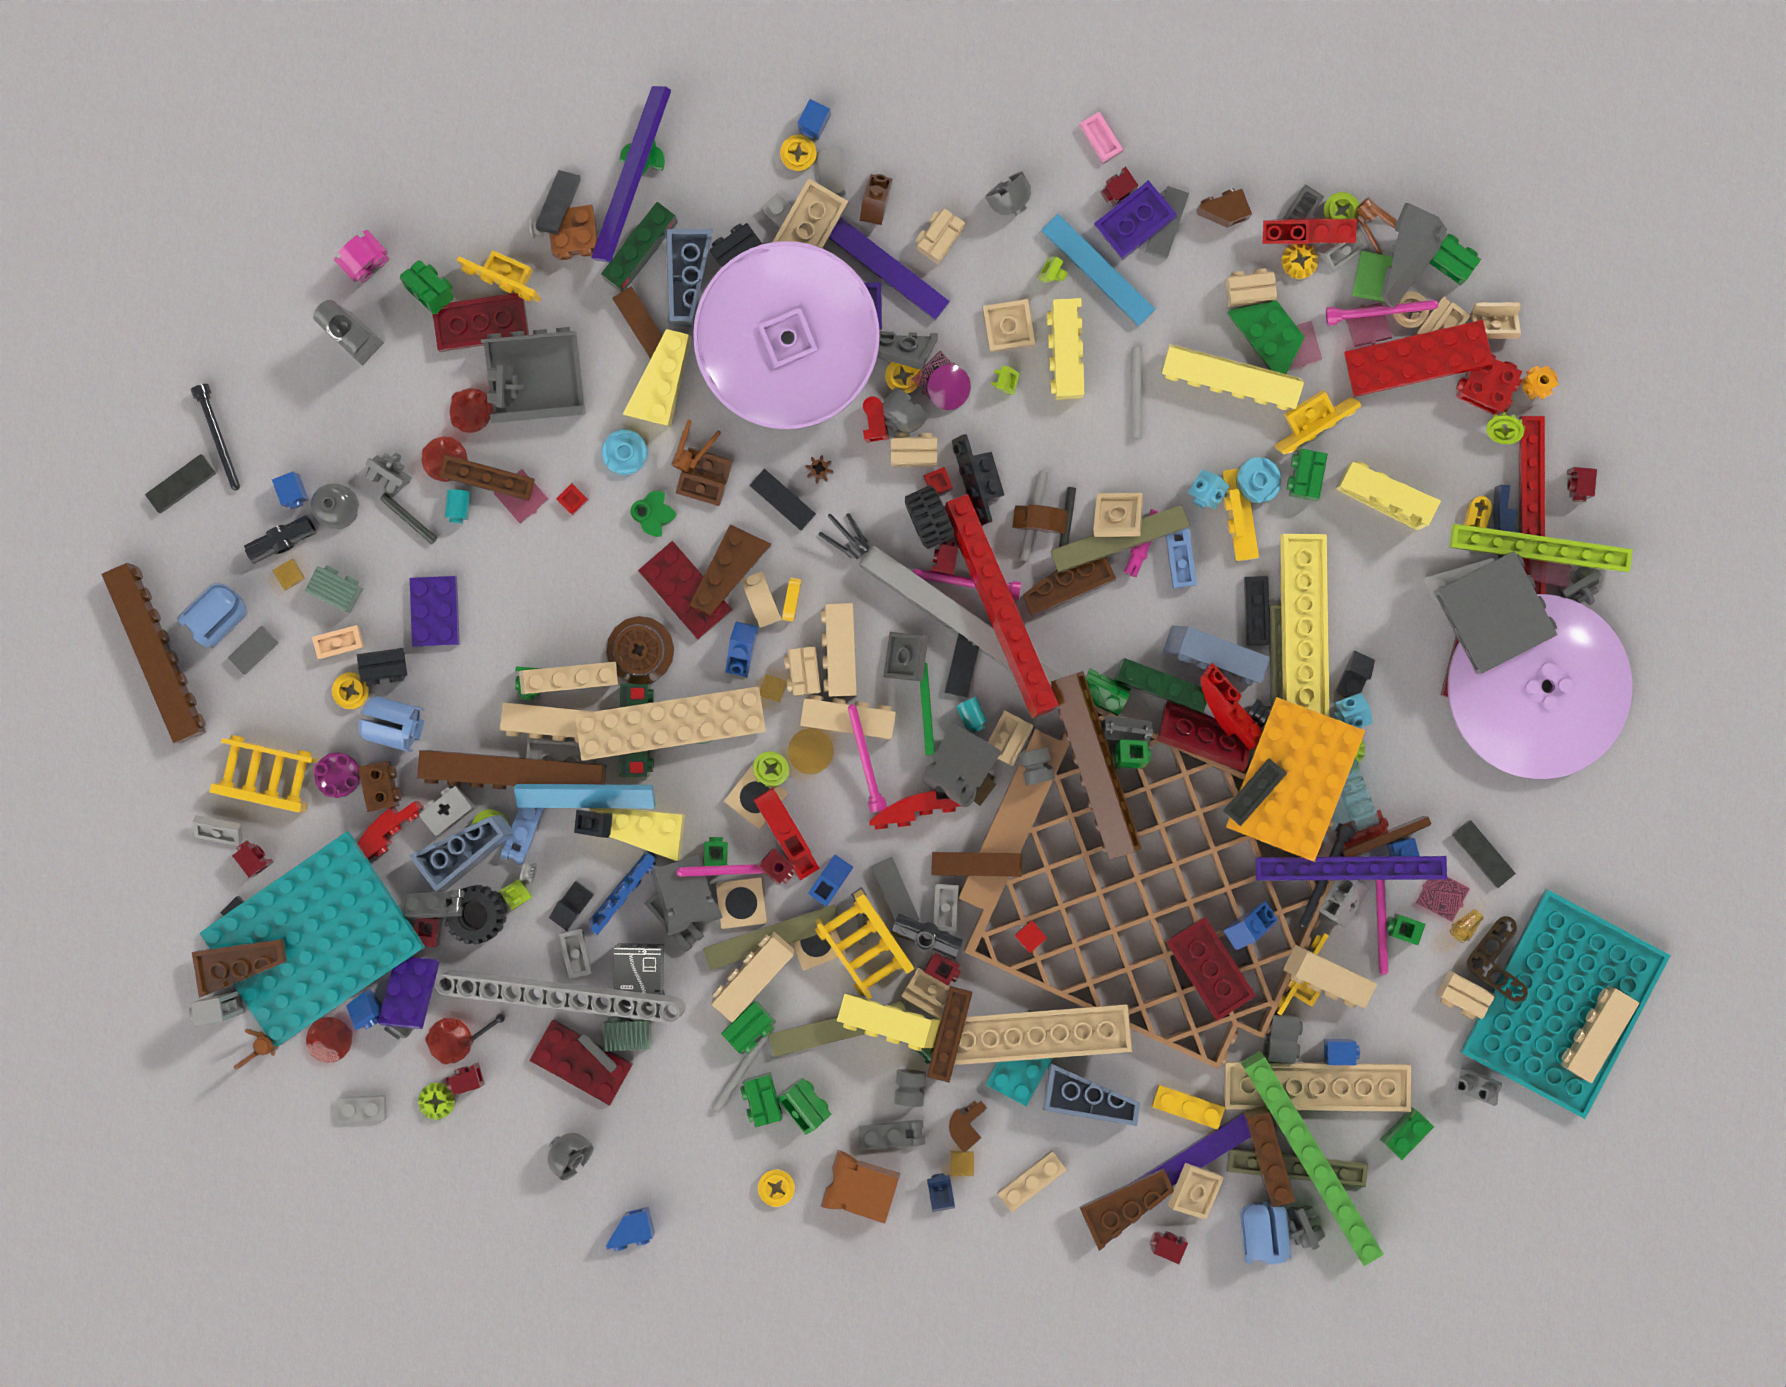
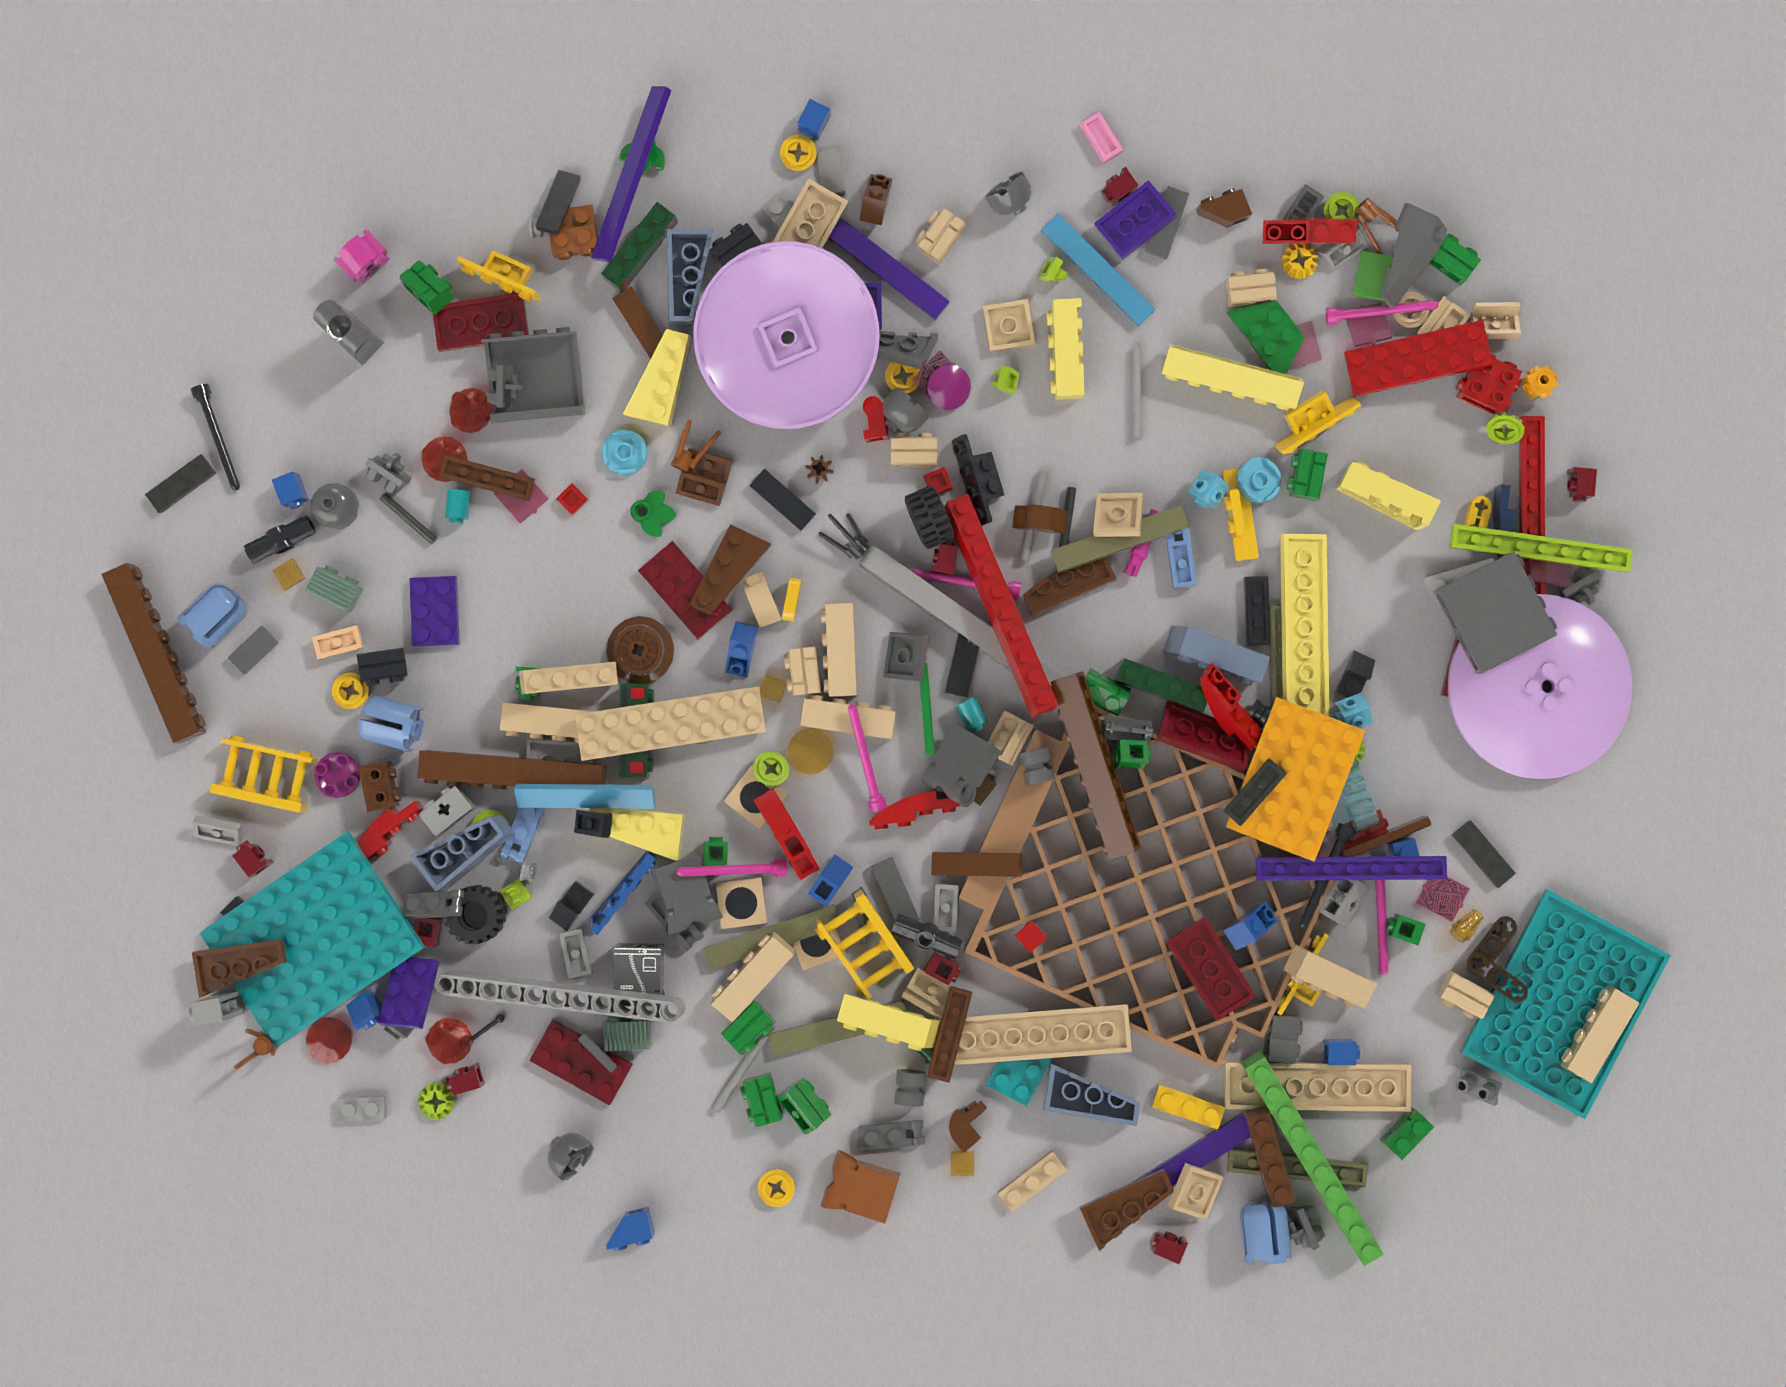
(768, 863): dark red brick -> none
(940, 1192): dark blue bracket -> none

